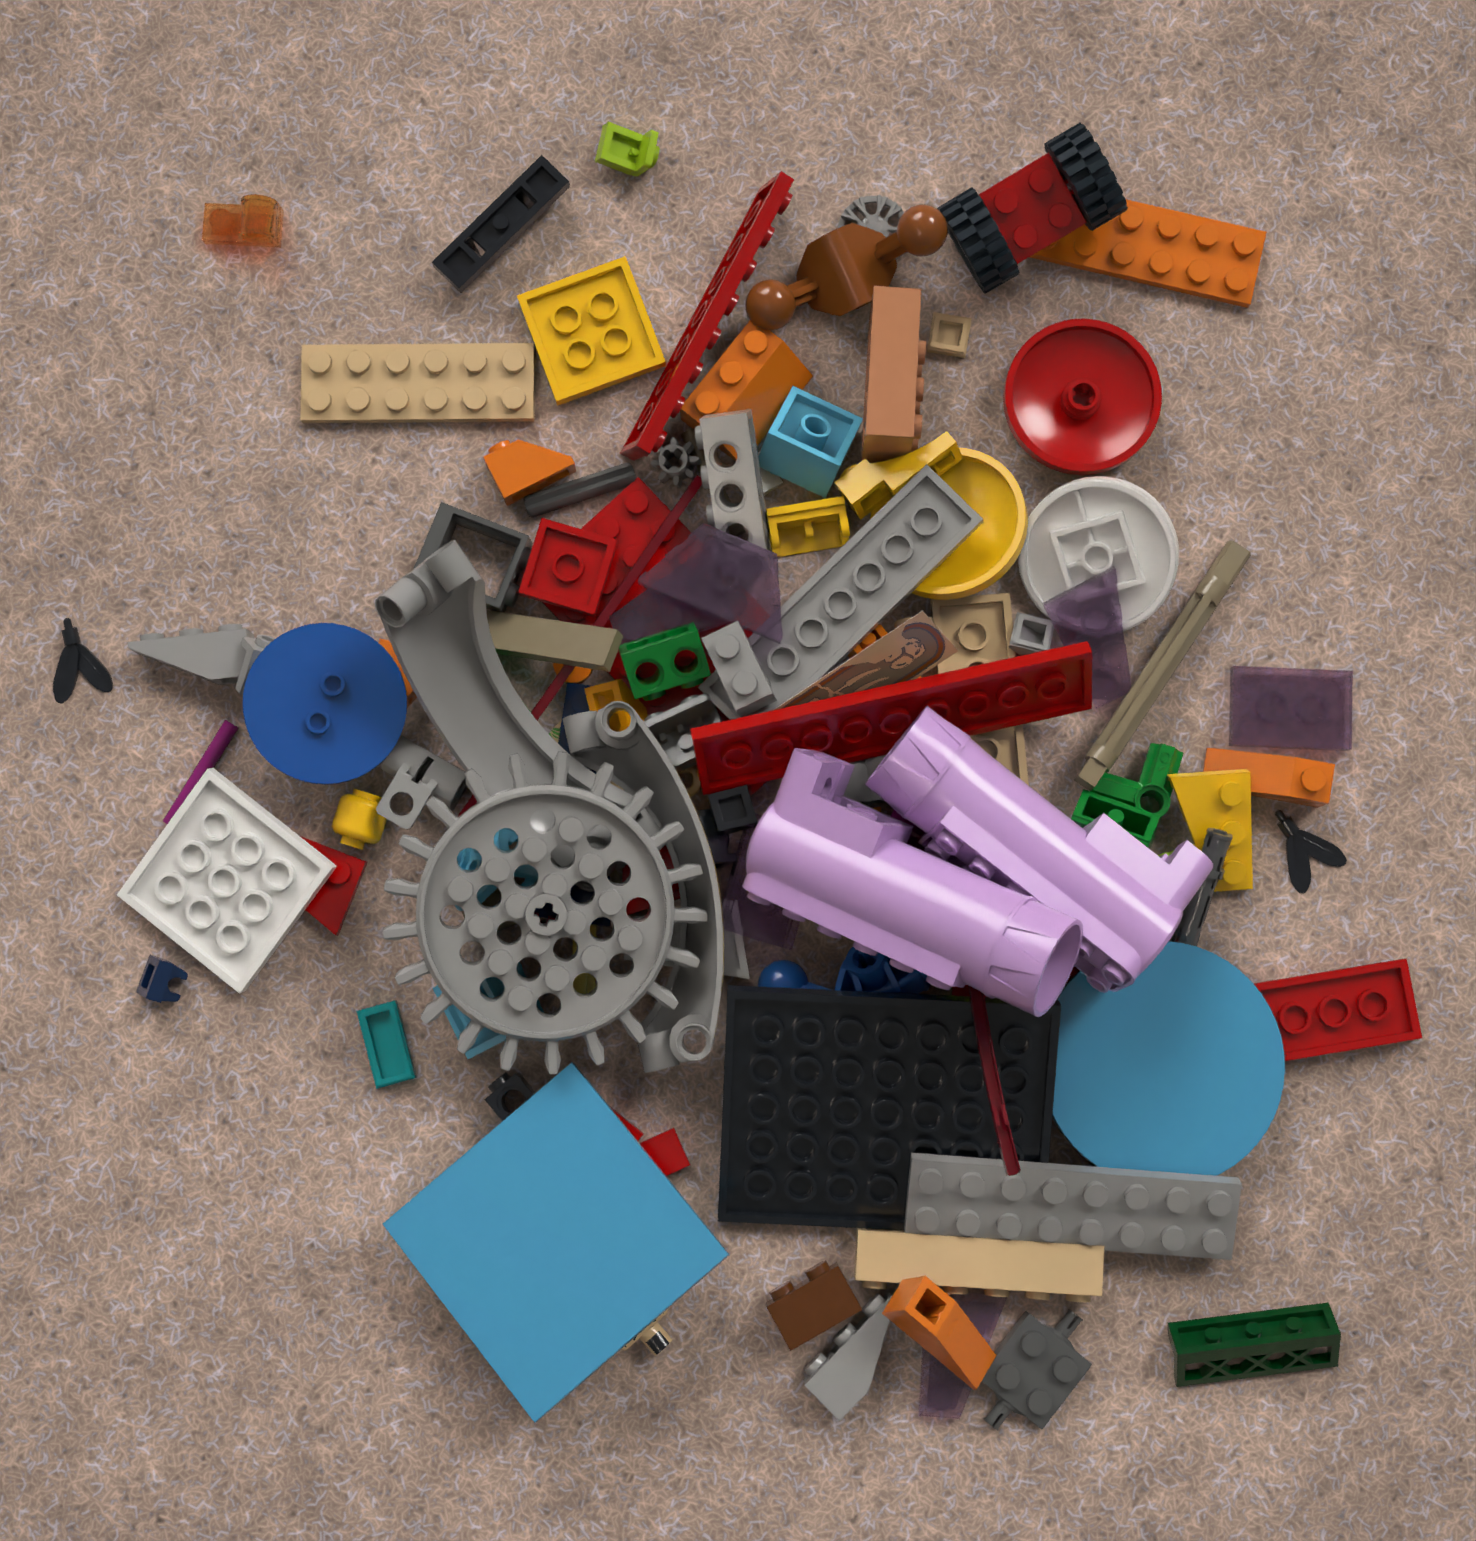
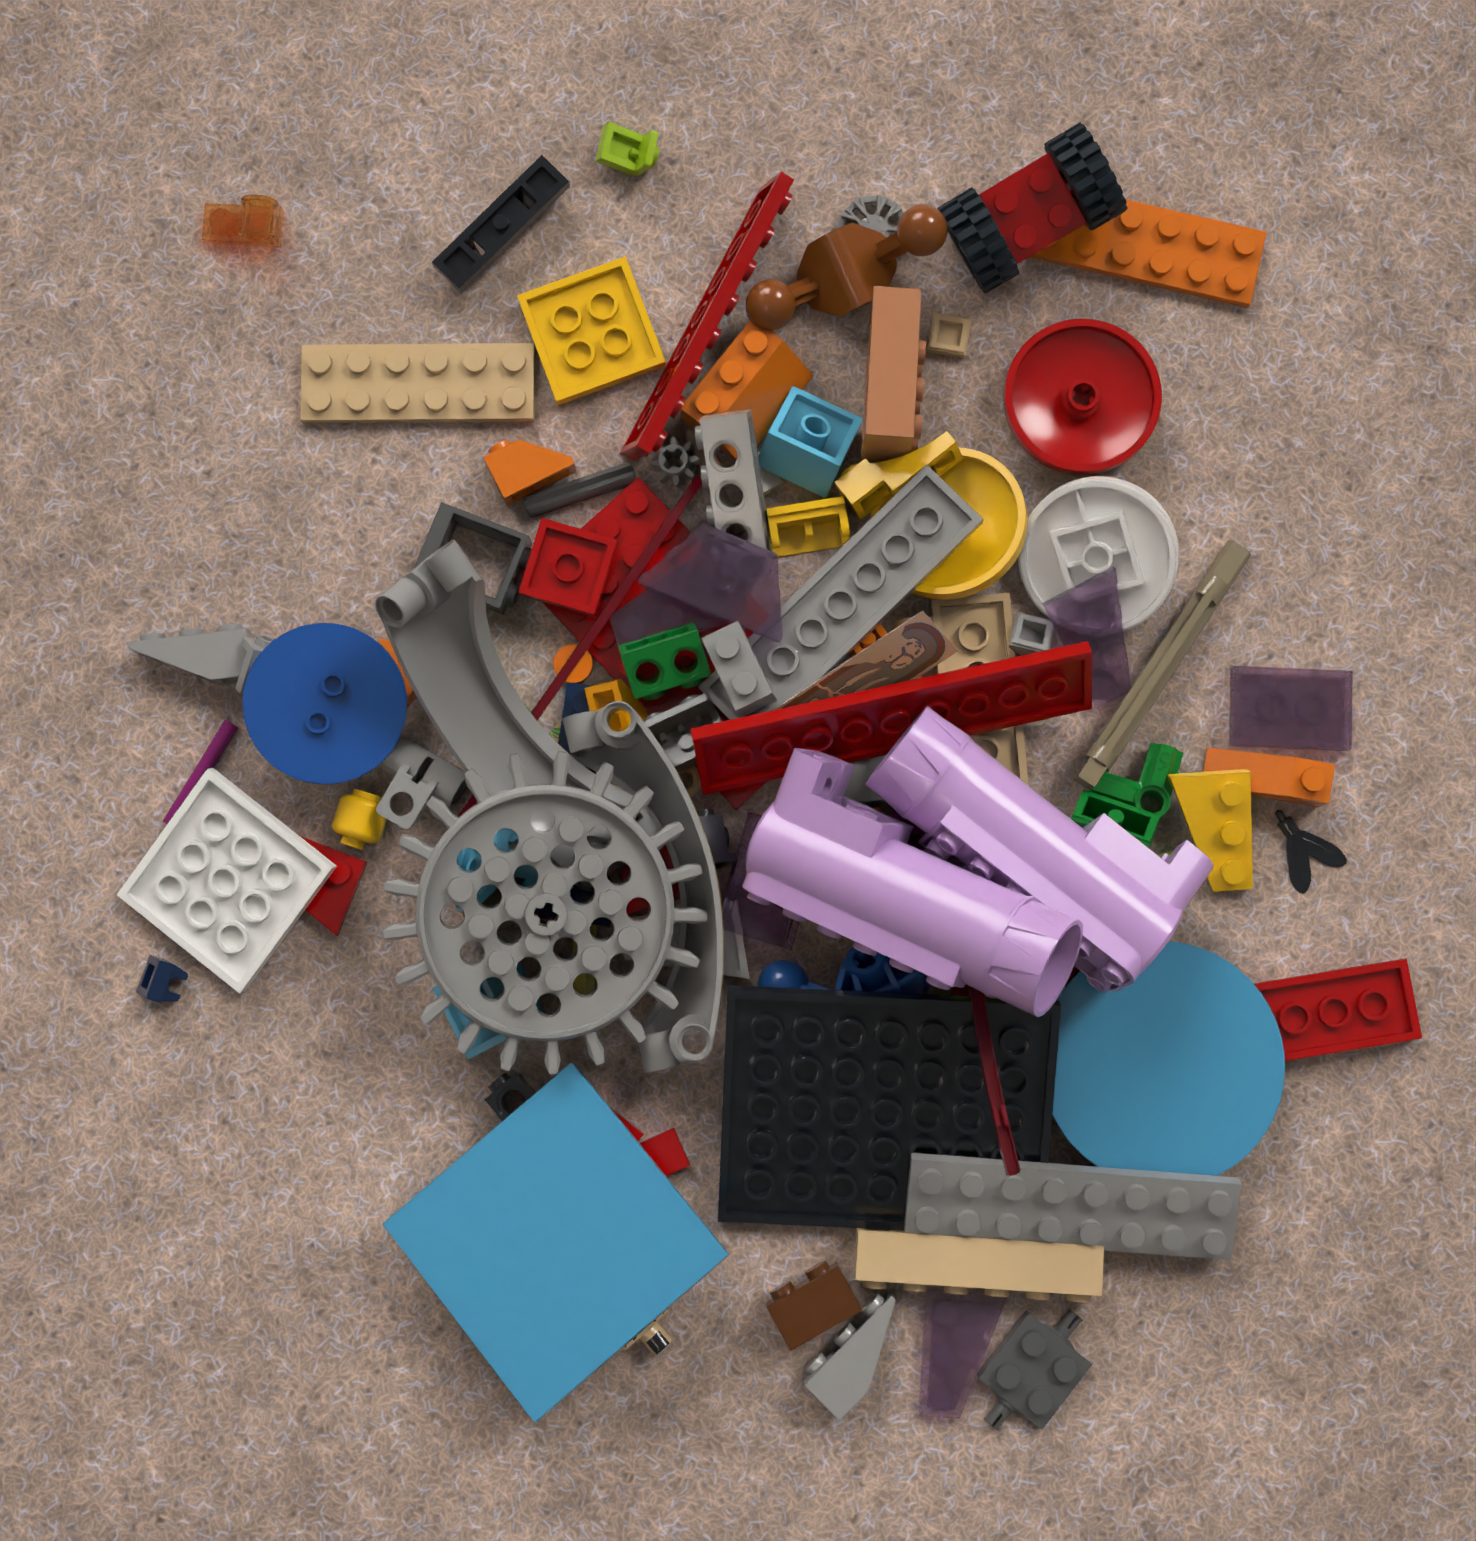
(76, 658): black piece -> none
(386, 1044): teal tile -> none
(554, 640): dark tan tile -> none
(732, 810): black tile -> none
(940, 1328): orange slope -> none
(1194, 915): dark grey pin -> none
(1255, 1338): dark green fence -> none

